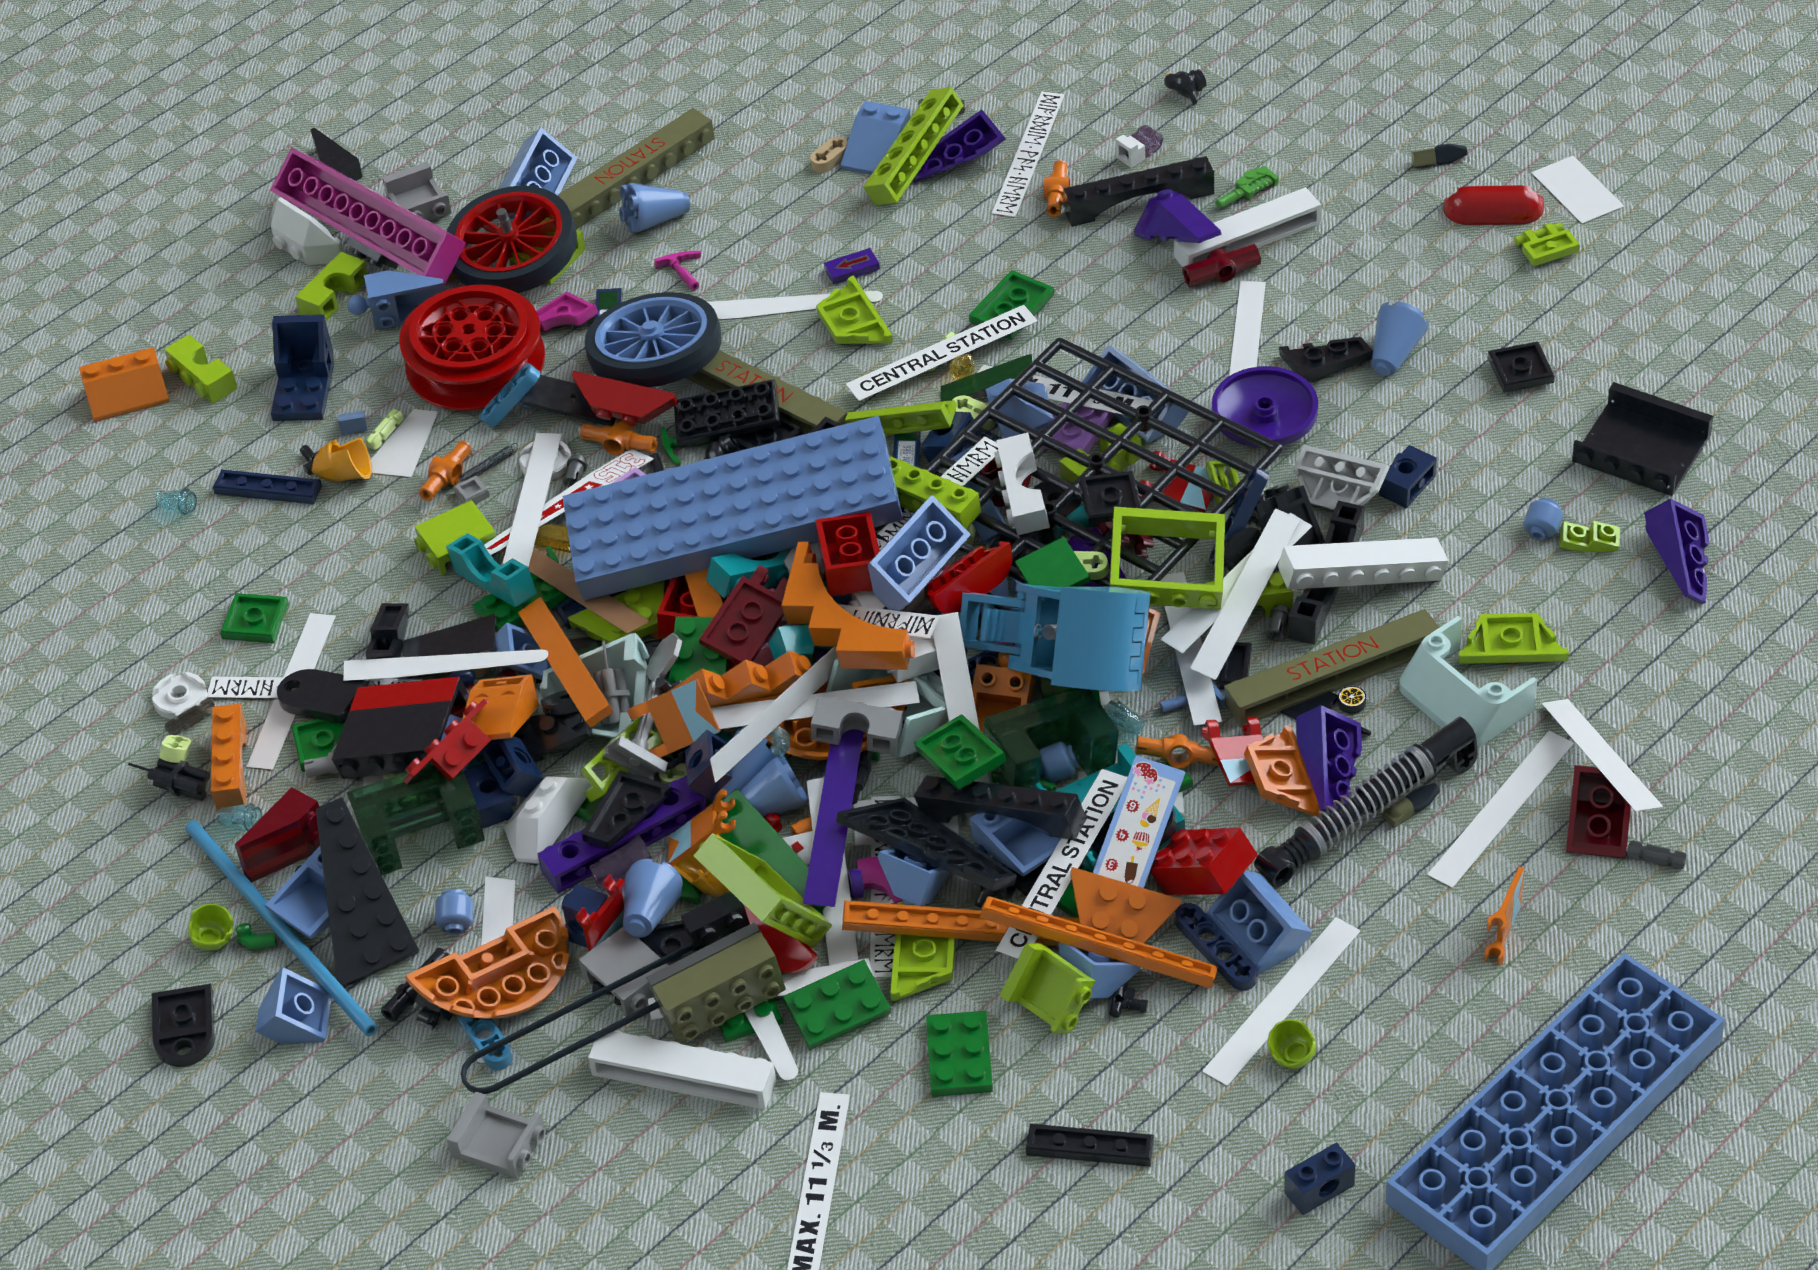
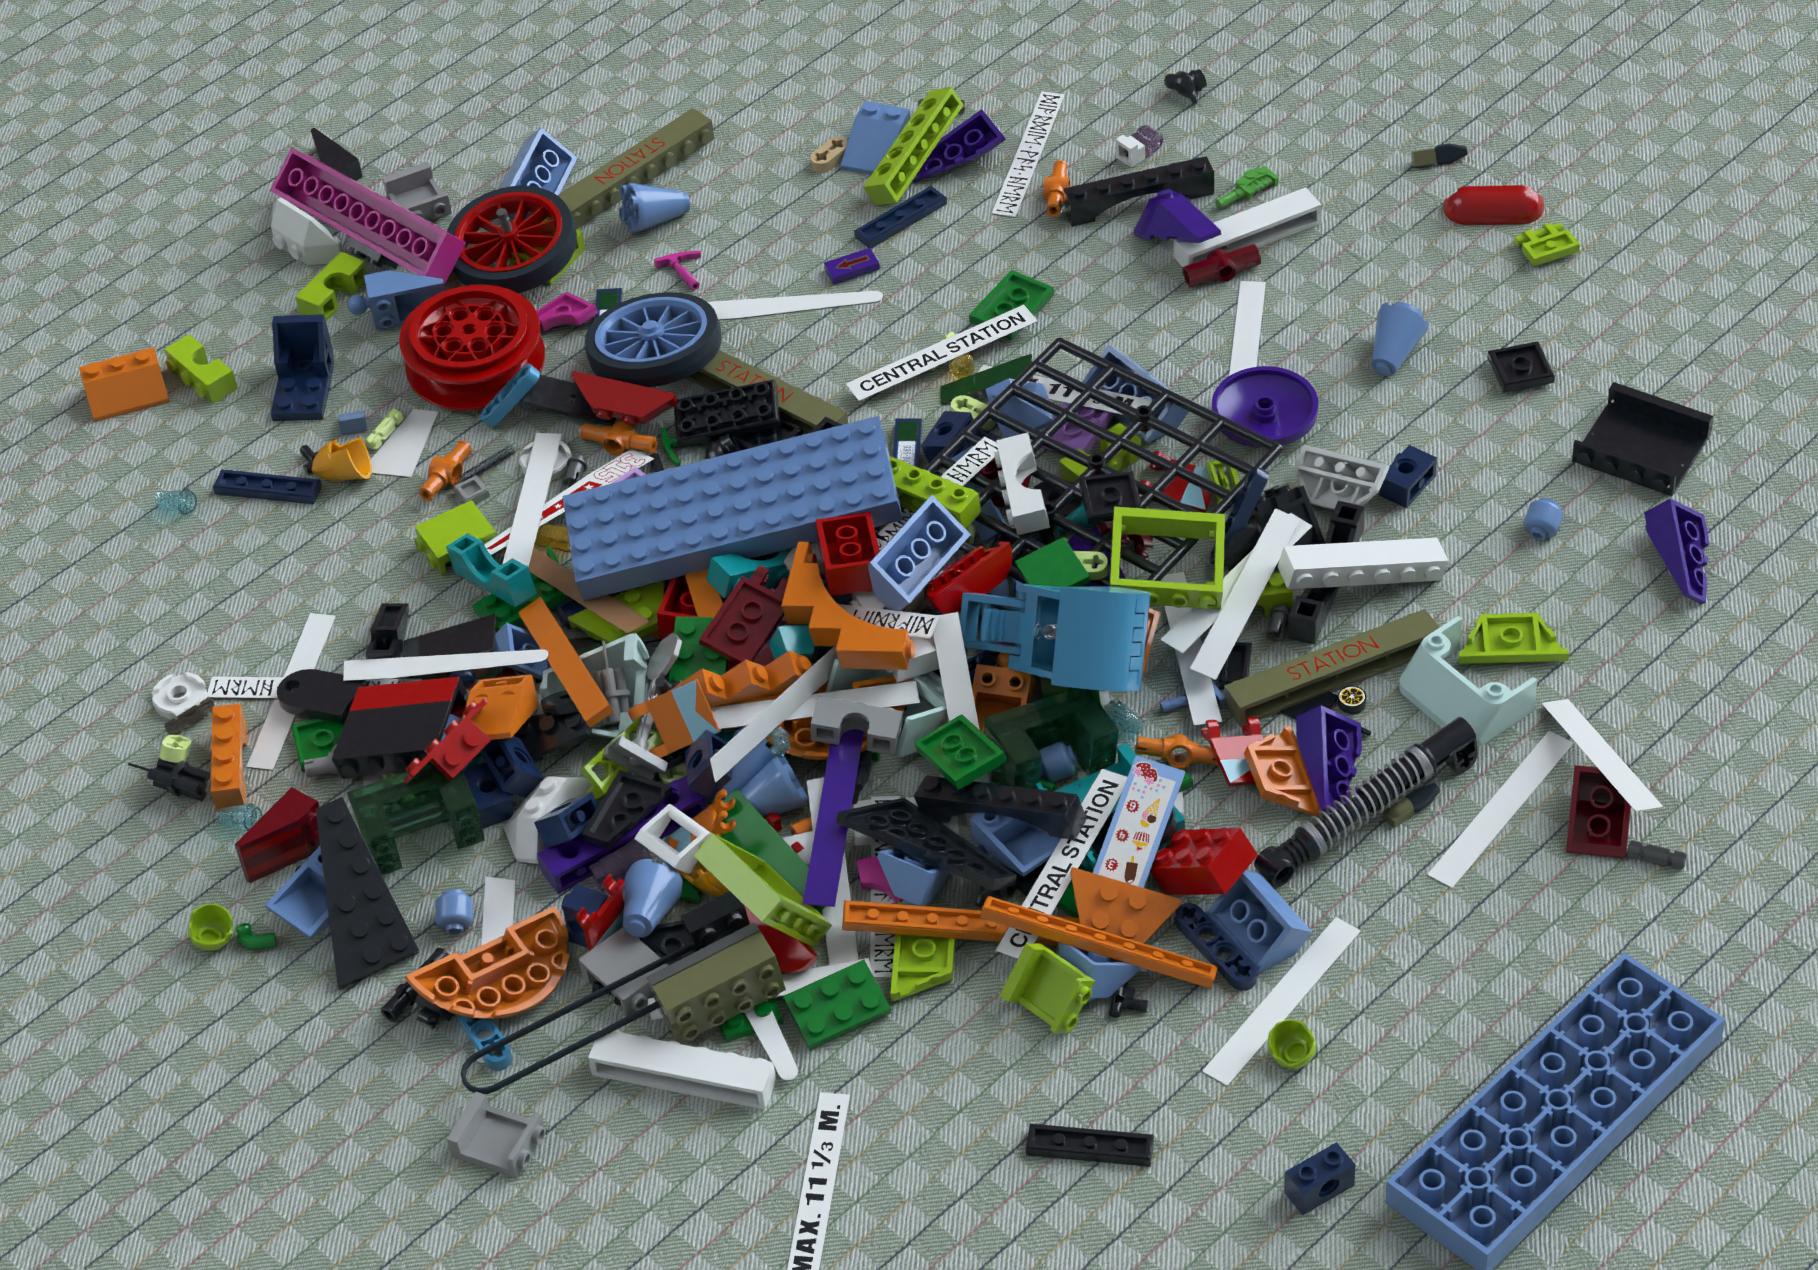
(183, 1020): black tile -> none
(254, 618): green tile -> none
(282, 929): dark azure piece -> none
(294, 1010): medium blue slope -> none
(566, 820): none -> dark blue brick
(650, 834): none -> white tile
(852, 317): lime wing -> none
(856, 883): dark purple tile -> none
(900, 217): none -> dark blue tile
(911, 417): lime fence -> none
(959, 1053): green plate -> none
(1318, 361): black wing -> none
(1505, 917): orange flag -> none
(1577, 189): white sticker -> none
(1597, 538): lime slope -> none

